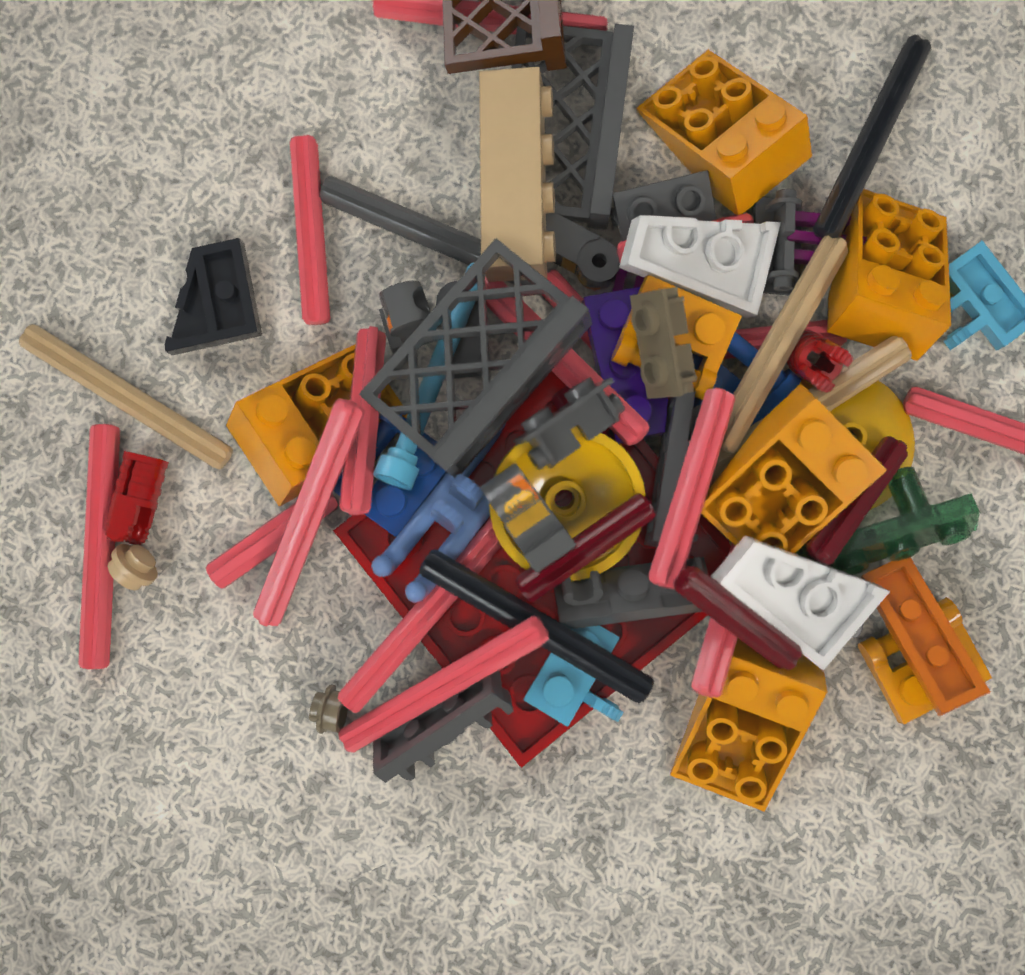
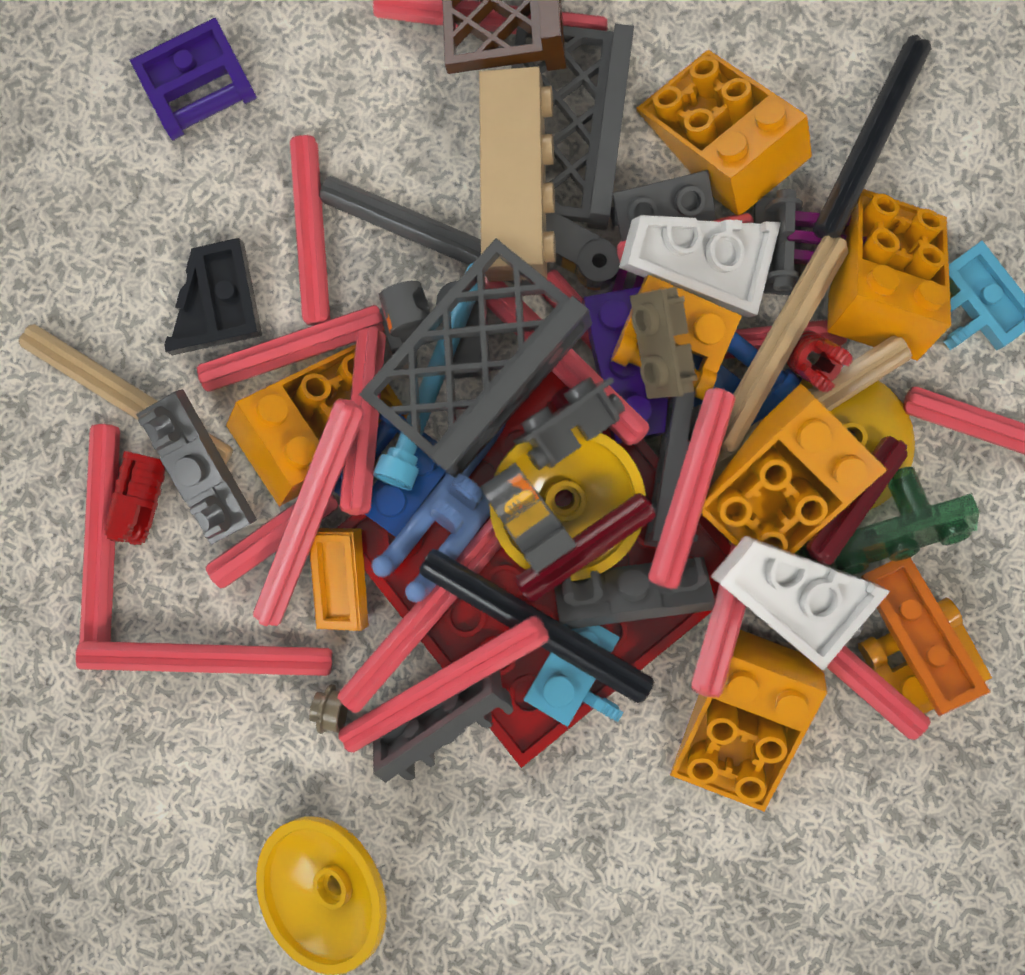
(132, 566): tan plate -> none
(187, 65): none -> dark purple plate
(196, 466): none -> dark grey plate
(203, 658): none -> coral axle
(287, 349): none -> coral axle
(321, 895): none -> yellow dish
(339, 580): none -> light orange tile
(737, 617): dark red axle -> none
(879, 694): none -> coral axle

